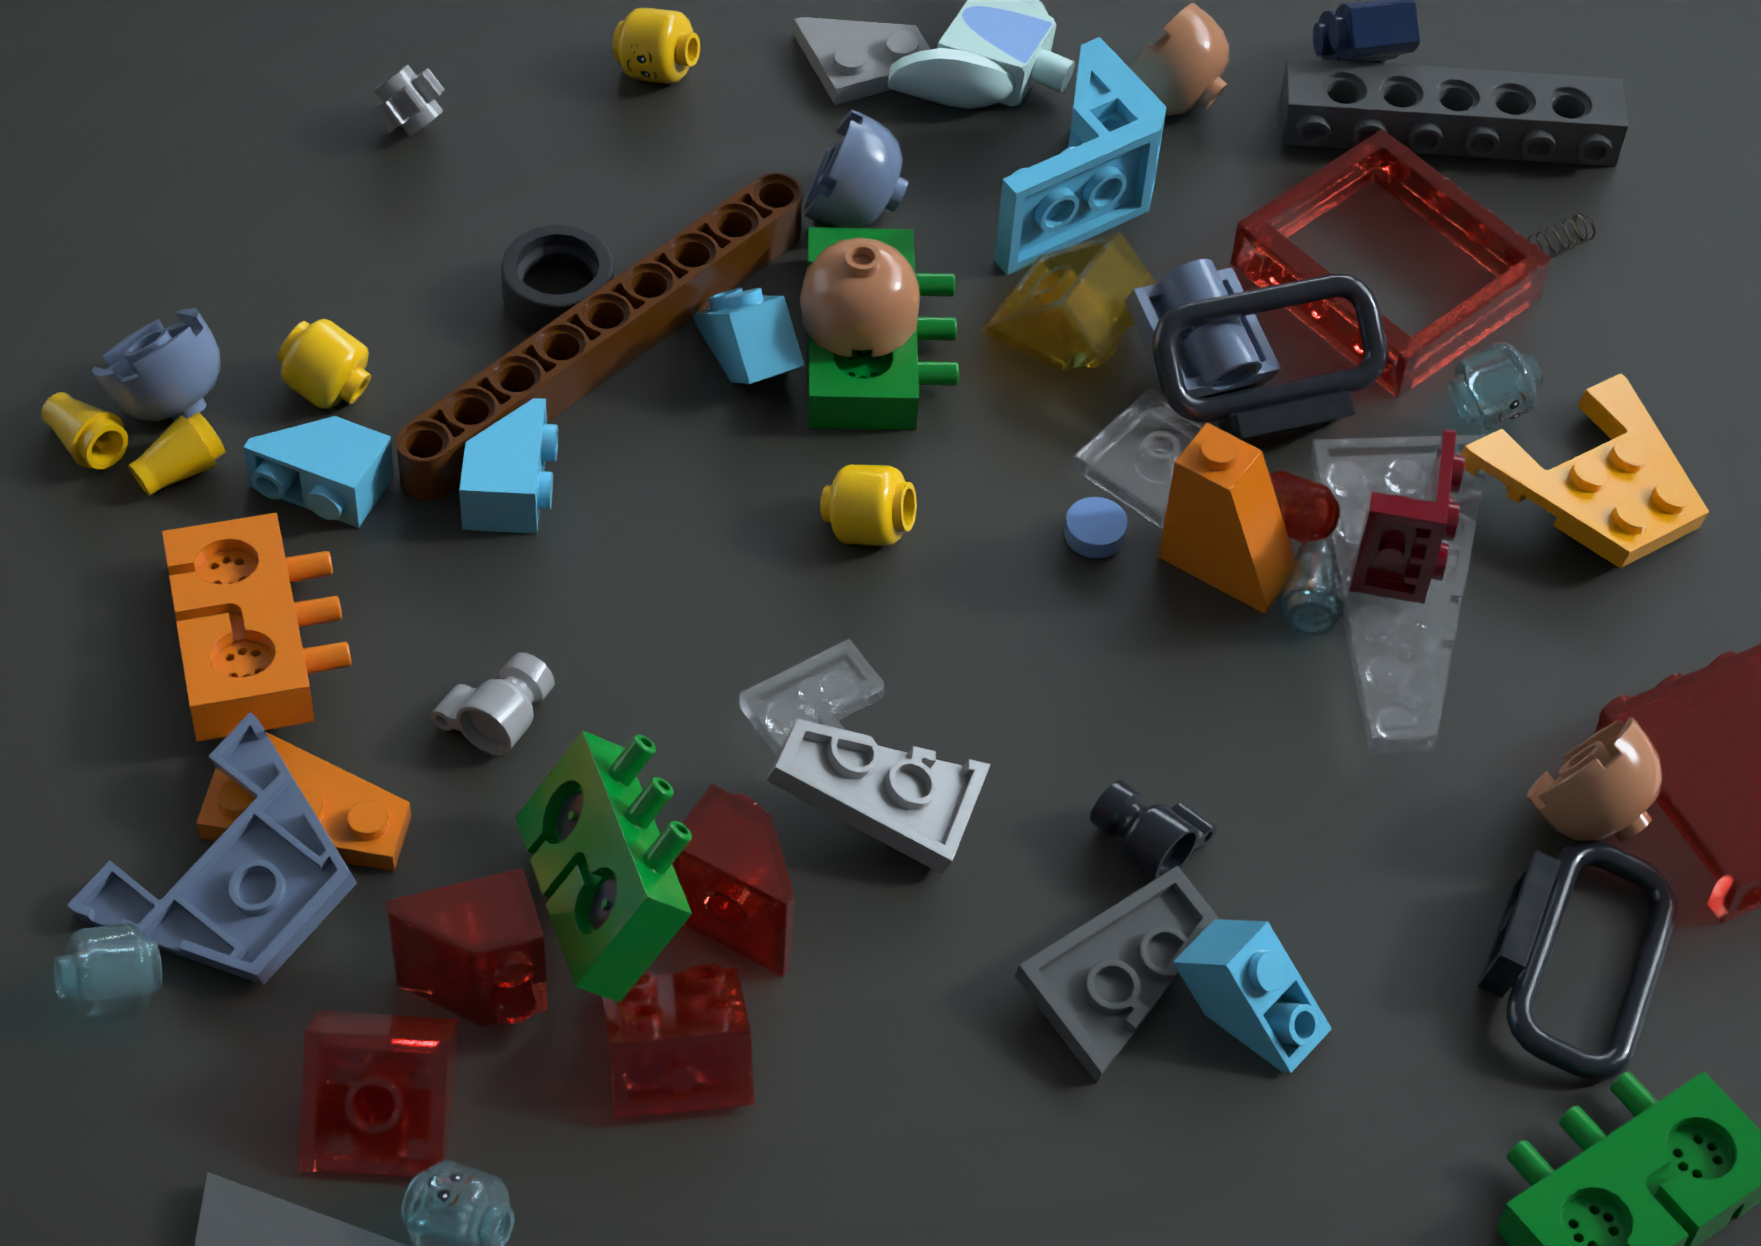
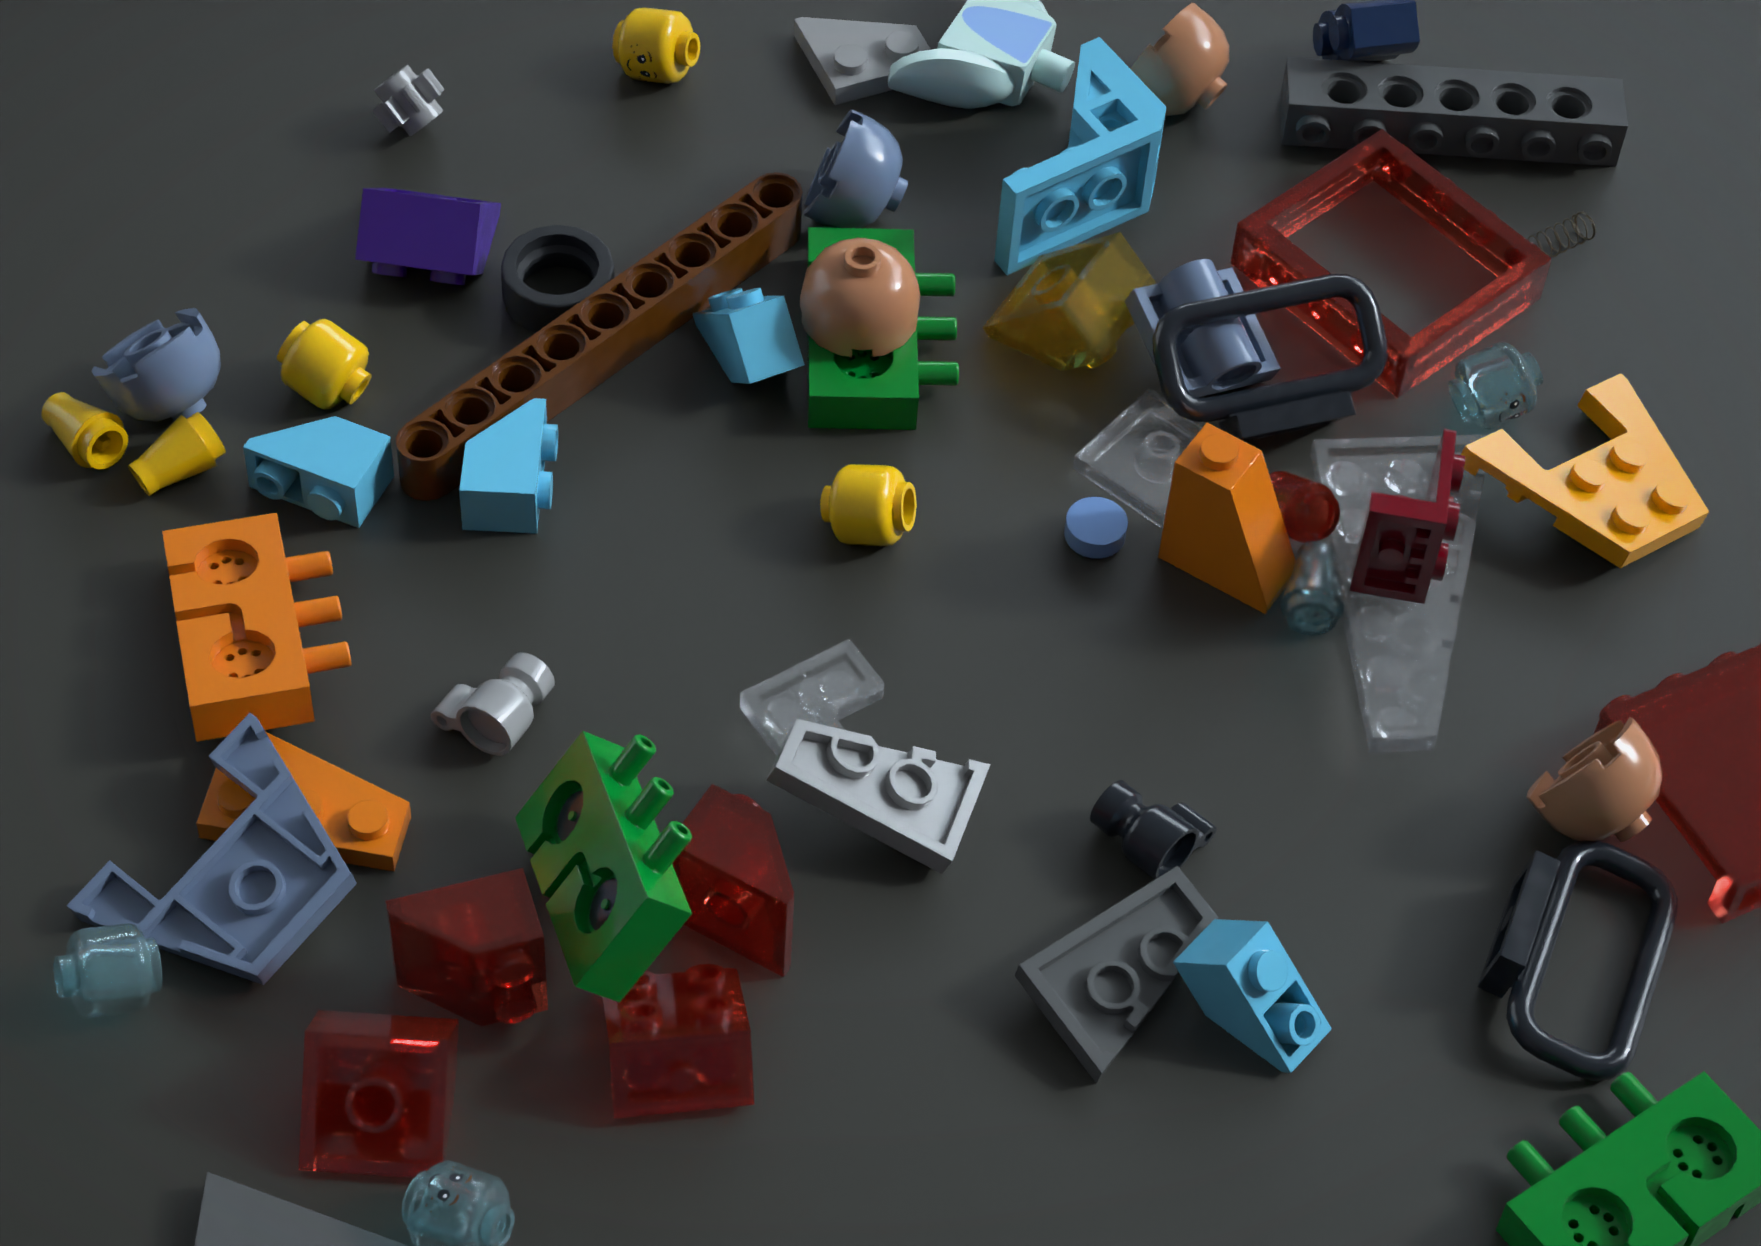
(425, 233): none -> dark purple slope

